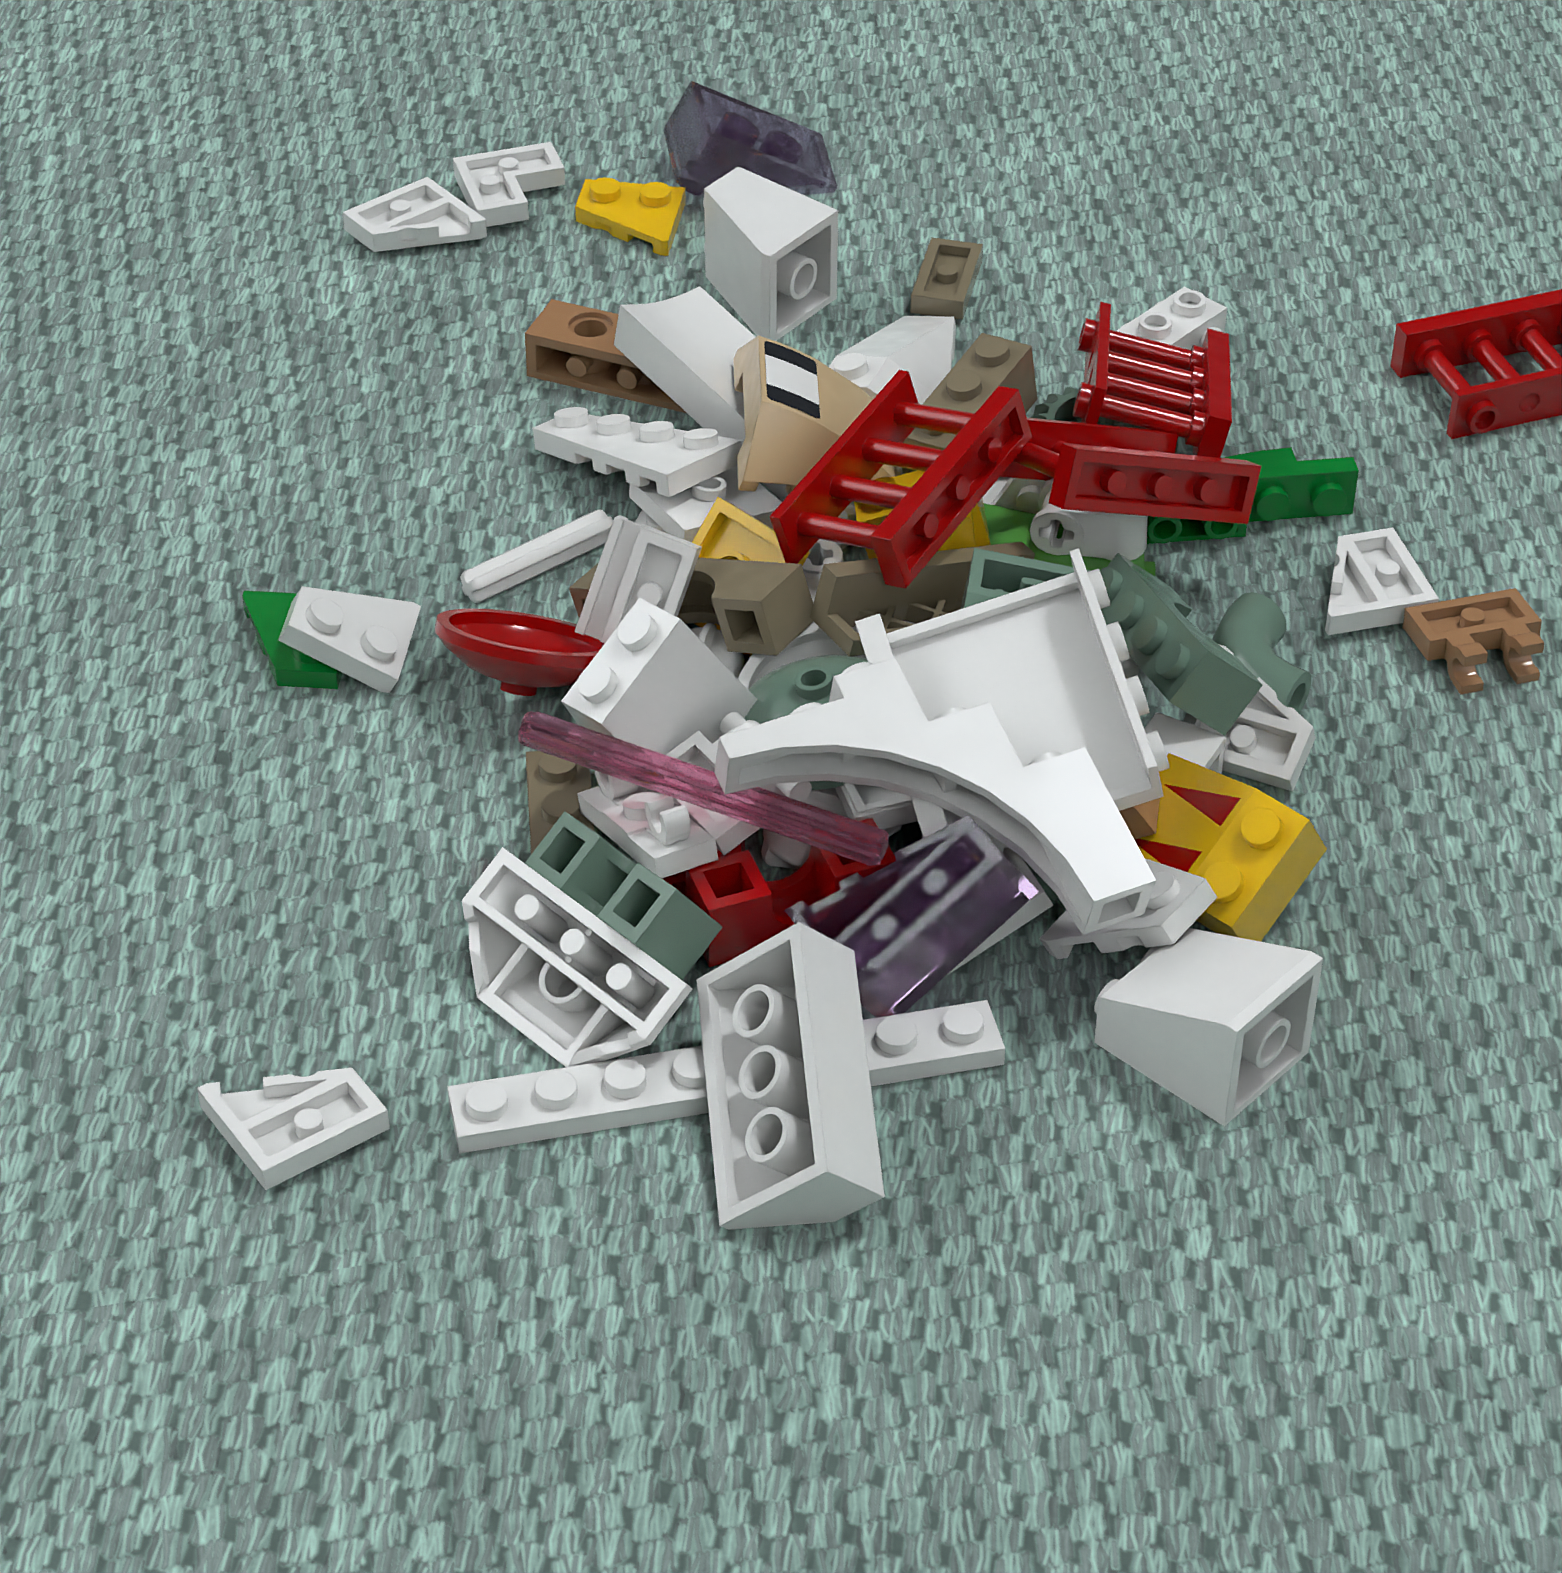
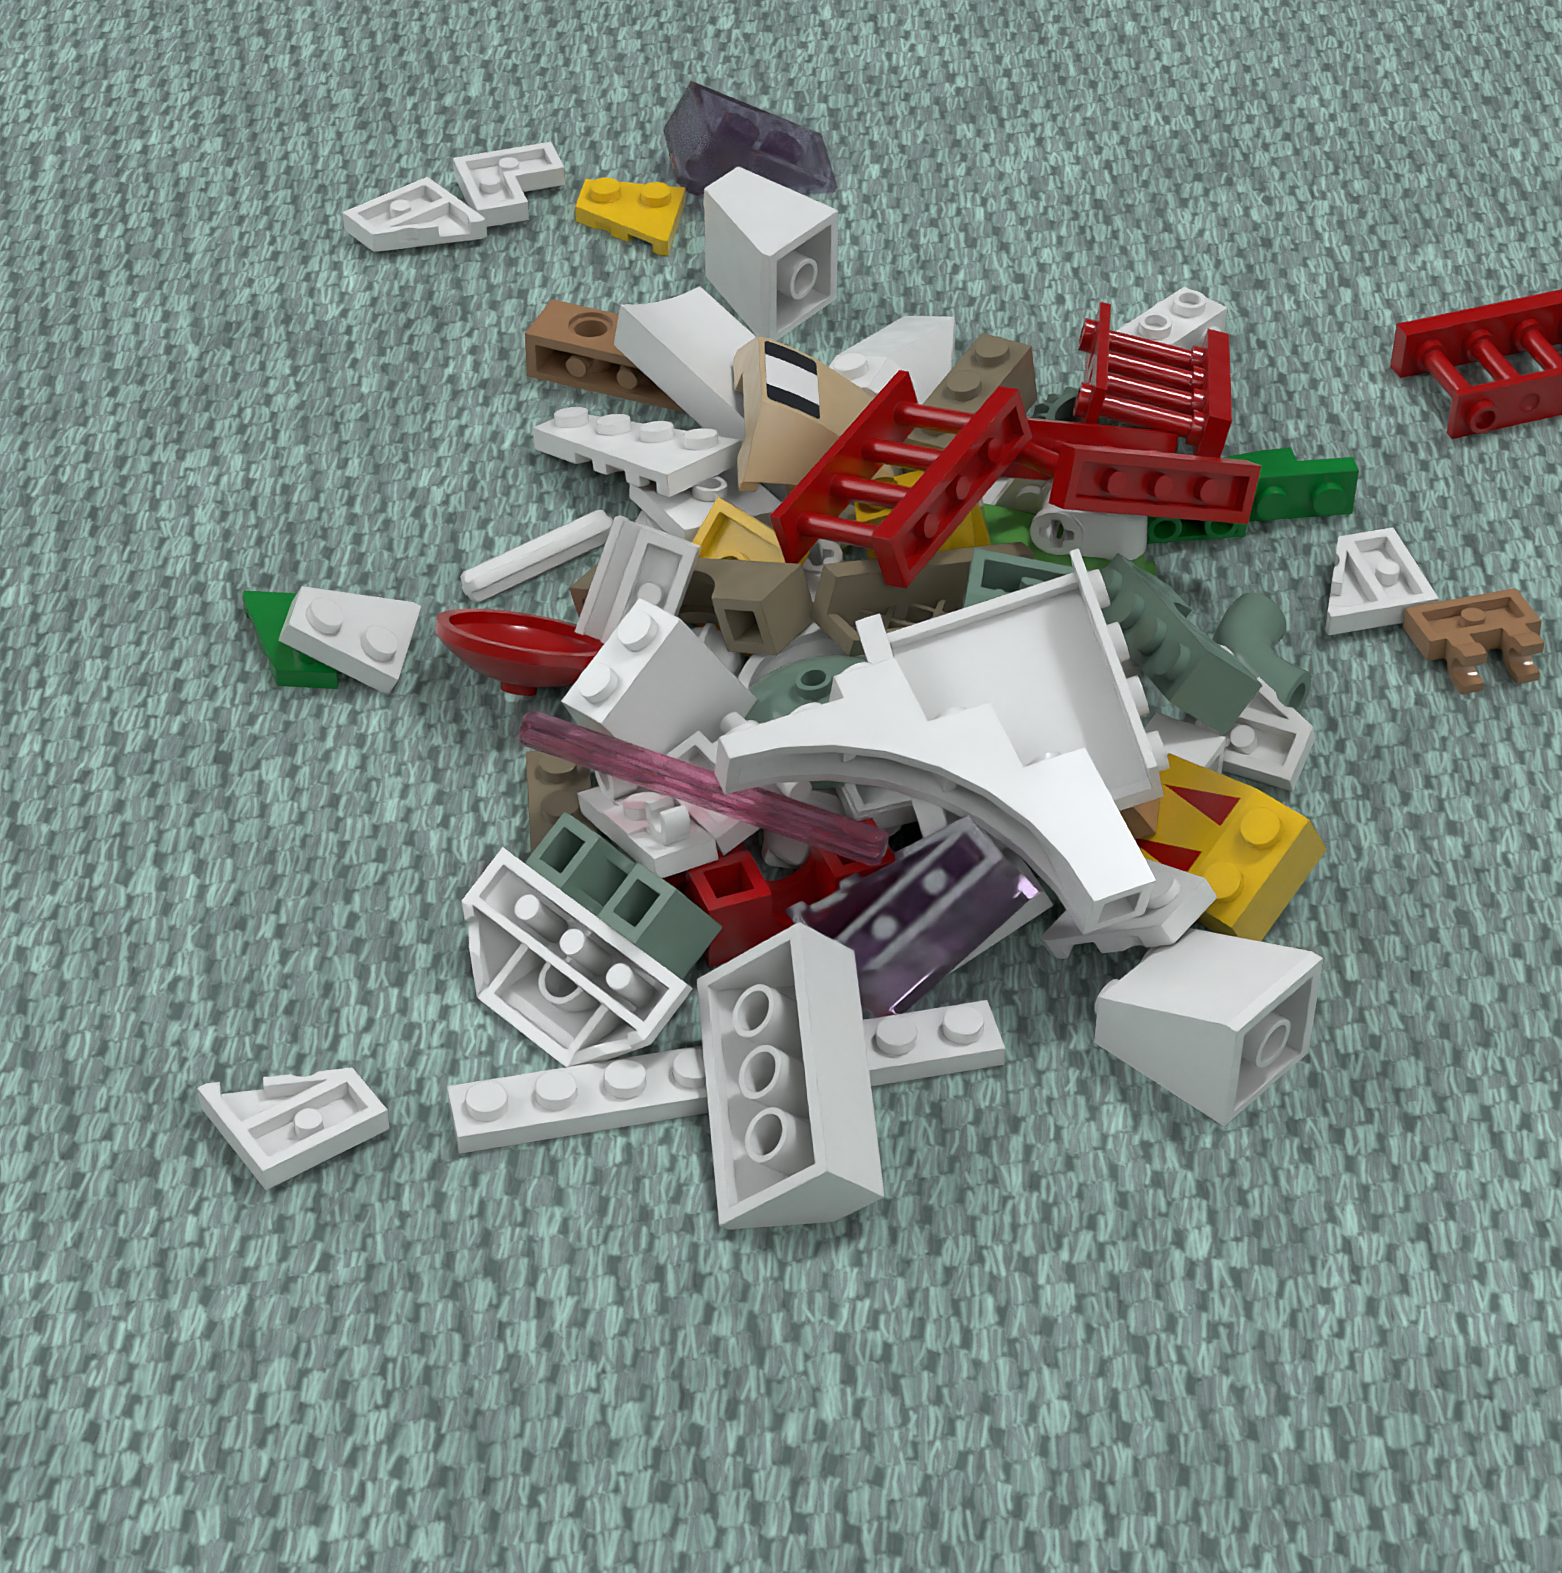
(946, 278): dark tan plate -> none

